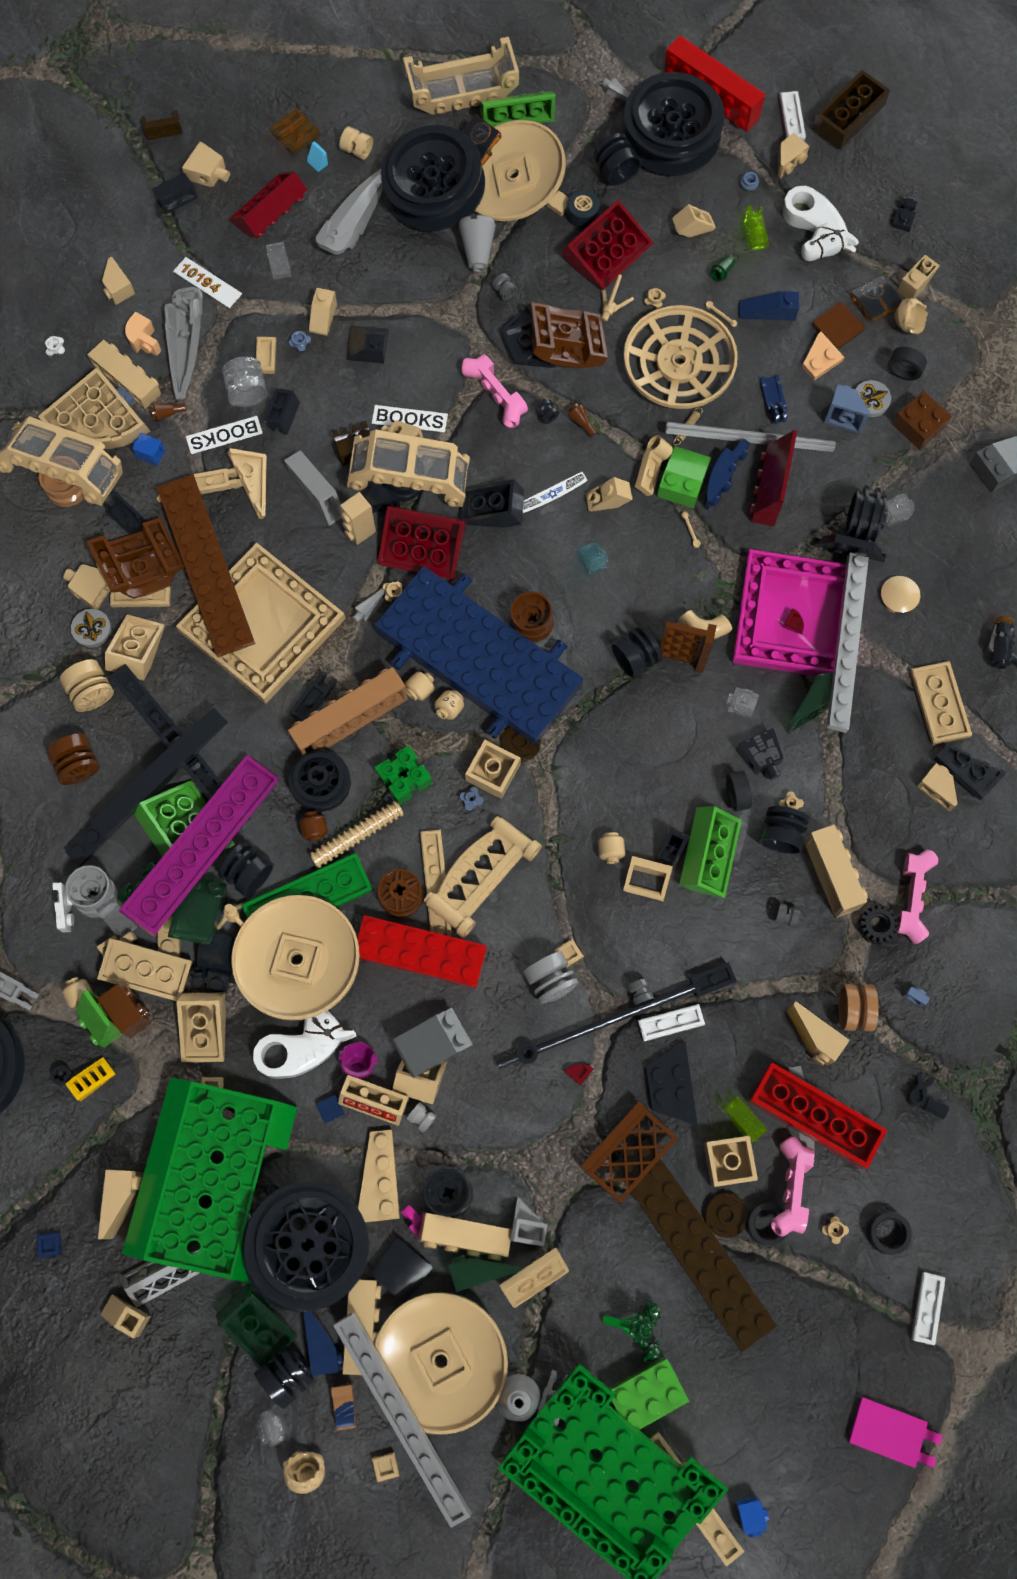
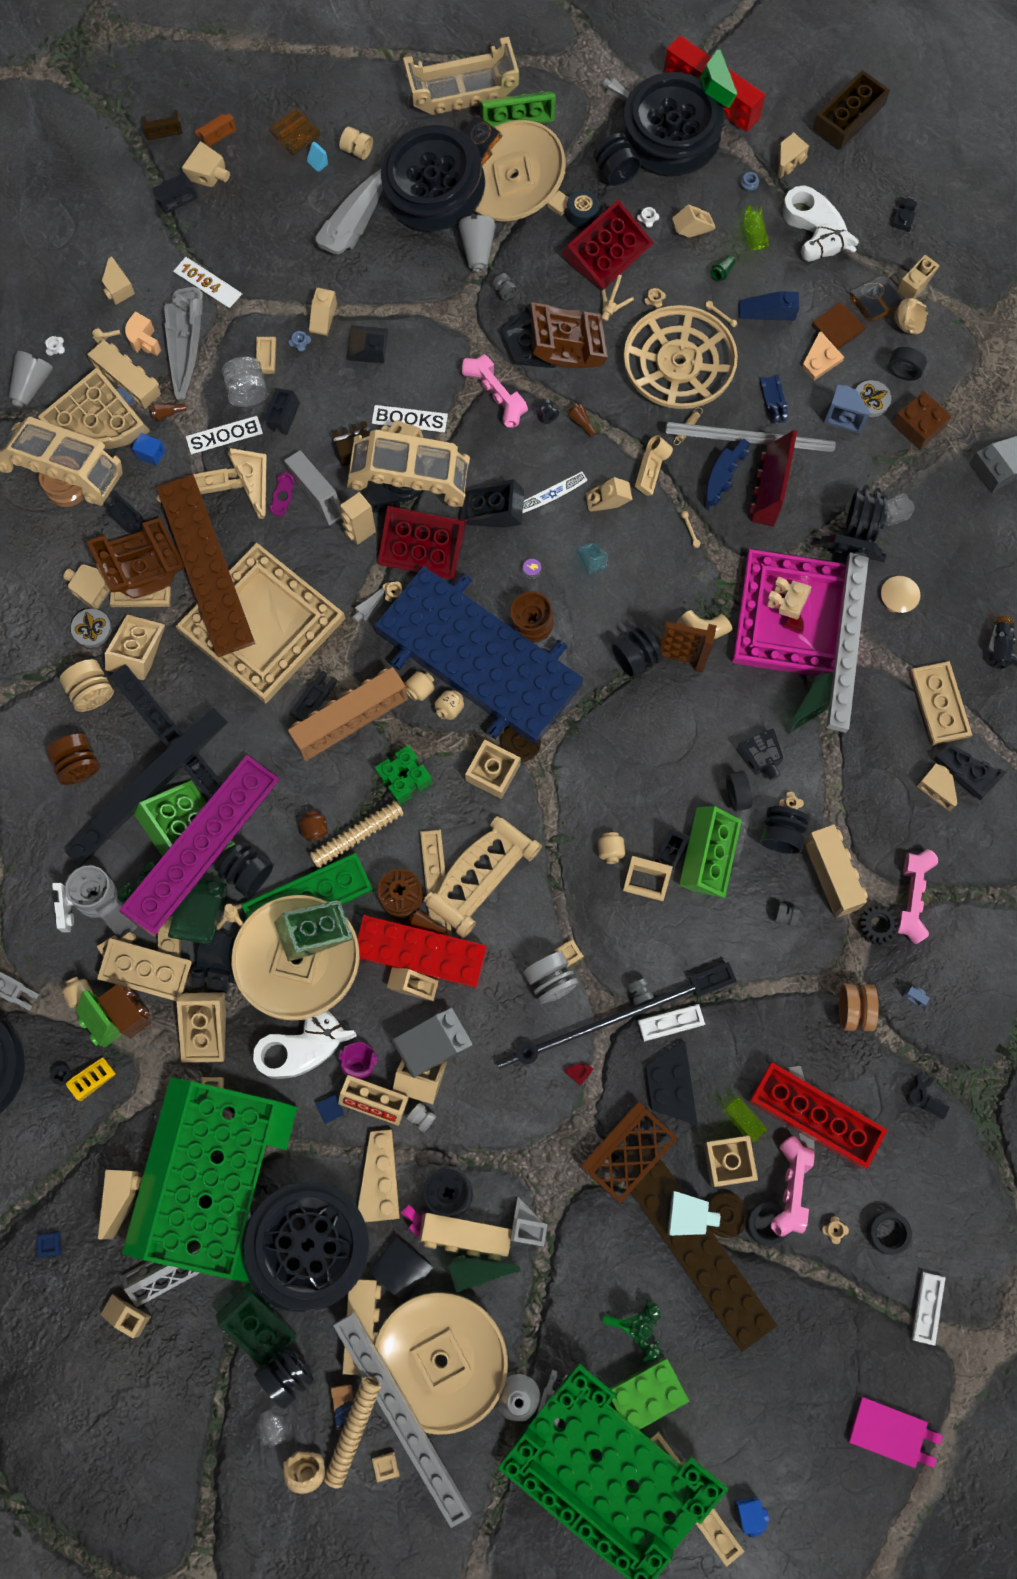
(27, 378): none -> light grey cone
(99, 335): none -> tan hand
(216, 129): none -> dark orange panel
(269, 204): dark red slope -> none
(278, 260): clear tile -> none
(285, 484): none -> magenta piece
(312, 929): none -> clear green slope
(315, 764): black wheel -> none
(321, 1347): dark blue slope -> none
(352, 1432): none -> tan piece
(412, 984): none -> tan slope
(422, 921): none -> reddish brown cone
(465, 797): sand blue plate -> none
(531, 568): none -> tile
(534, 1278): tan tile -> none
(648, 212): none -> white plate
(683, 477): bright green slope -> none
(690, 1215): none -> light aqua torso
(717, 80): none -> green slope
(742, 702): clear brick -> none
(792, 114): white tile -> none
(795, 598): none -> tan plate
(817, 1036): tan slope -> none

